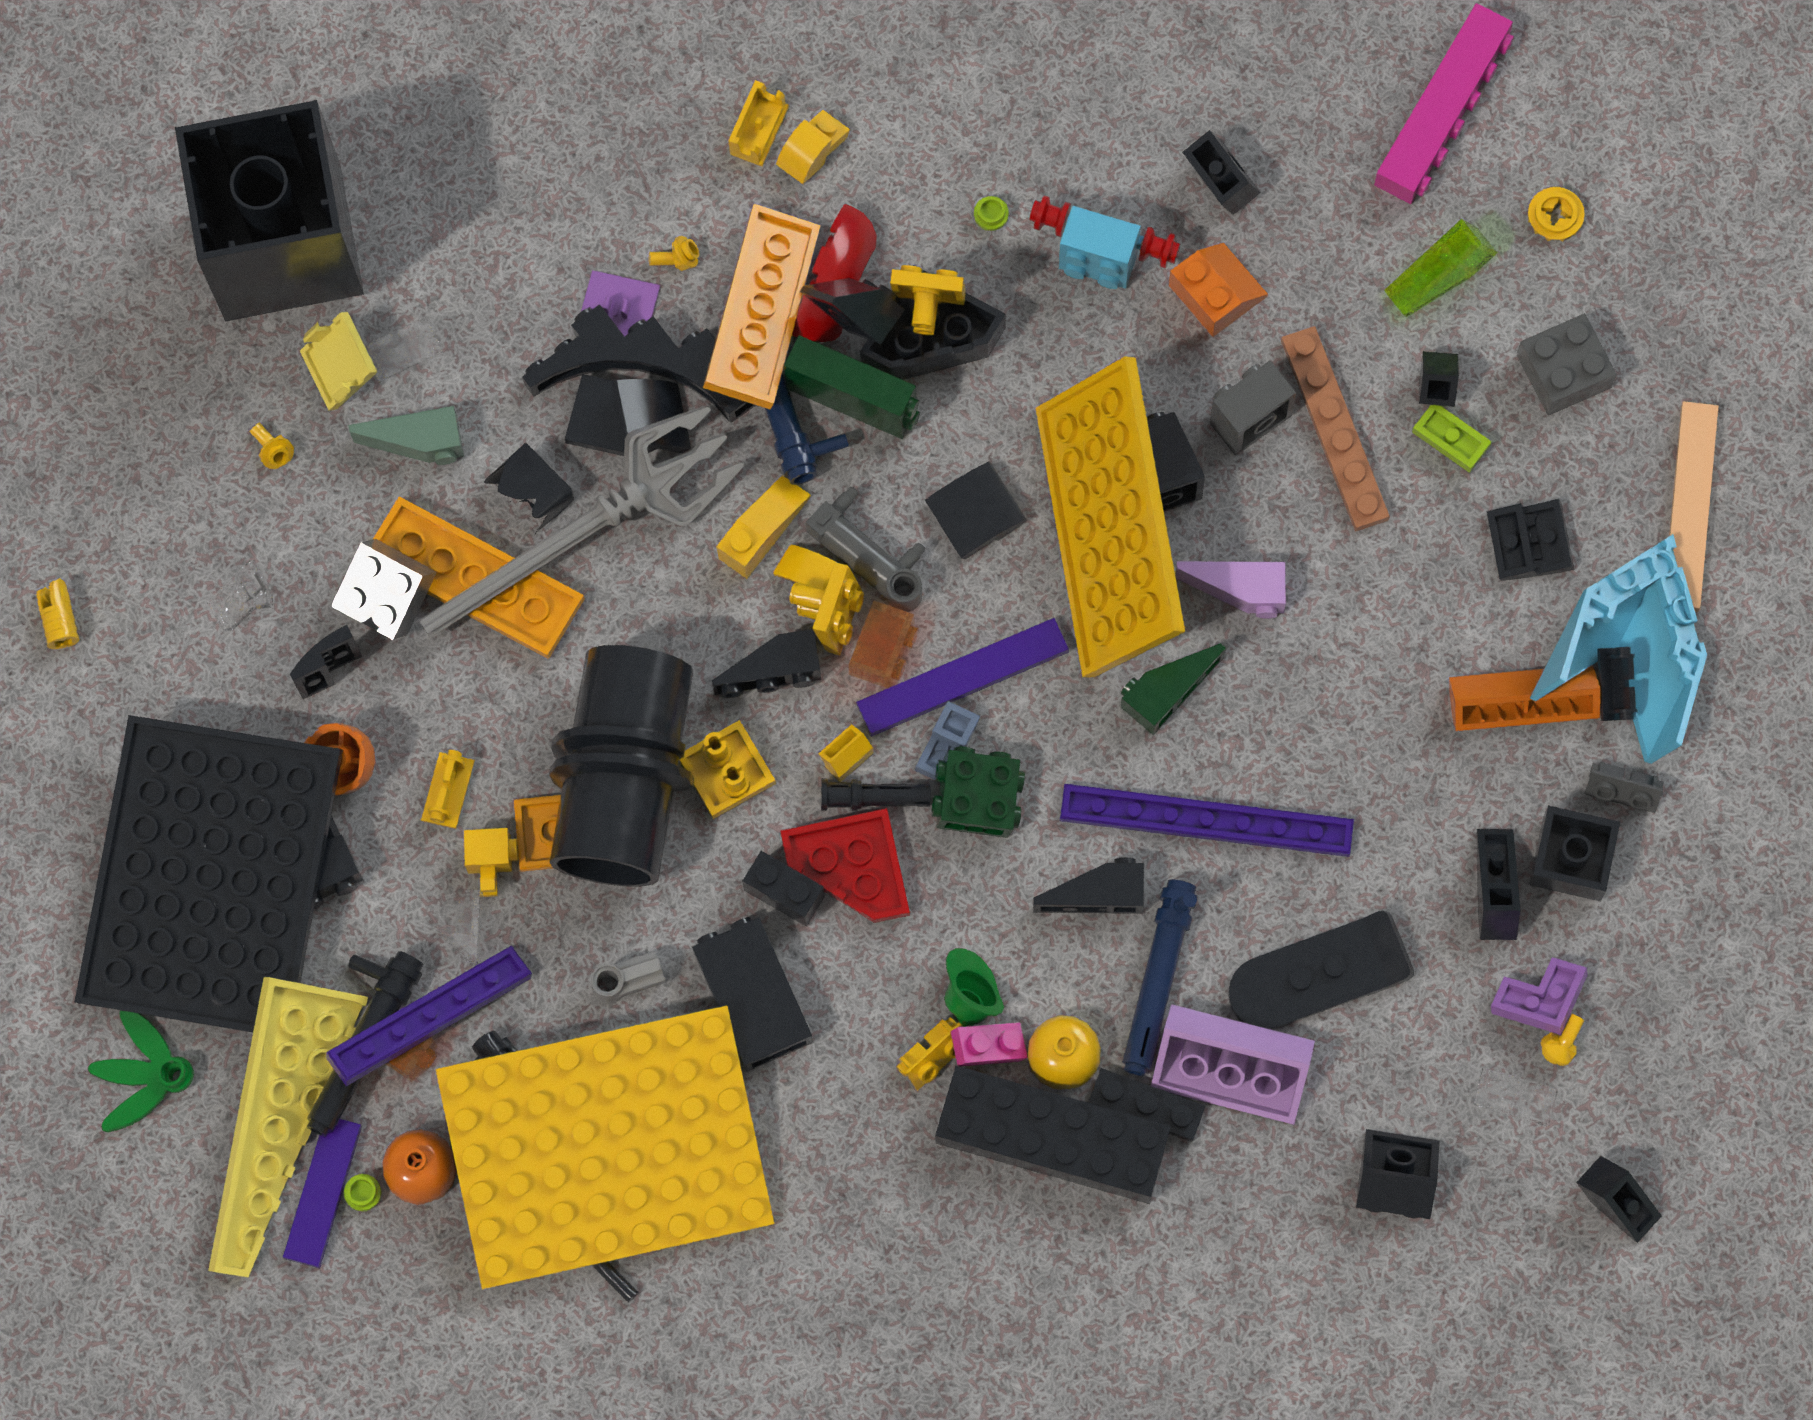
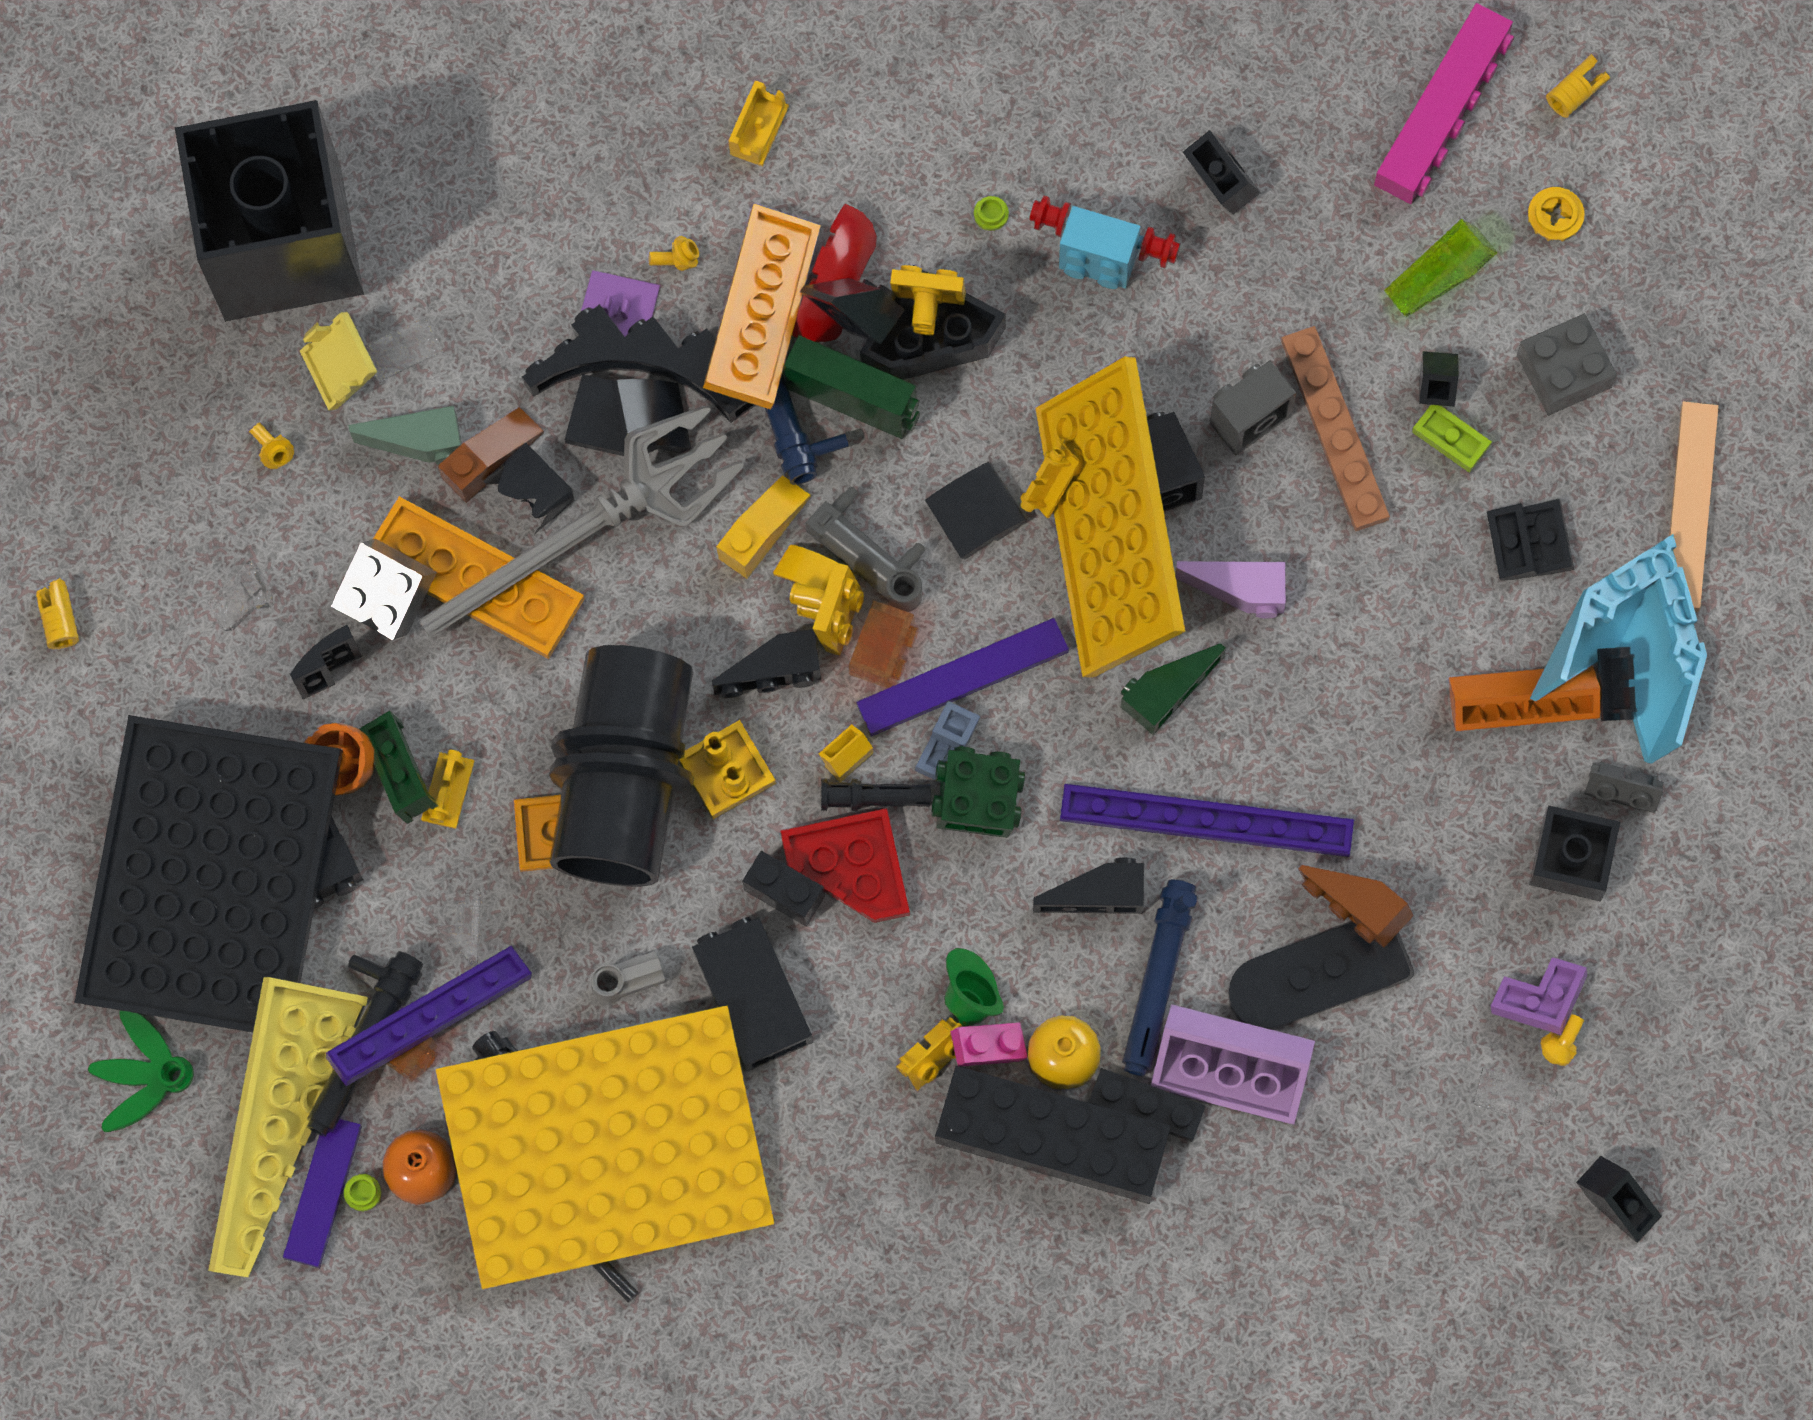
(398, 768): none -> dark green container
(483, 453): none -> dark orange slope
(488, 853): yellow brick -> none
(810, 145): yellow brick -> none
(1051, 480): none -> yellow hinge
(1215, 287): orange slope -> none
(1364, 901): none -> dark orange slope
(1398, 1174): black slope -> none
(1497, 885): black slope -> none
(1575, 88): none -> yellow hinge

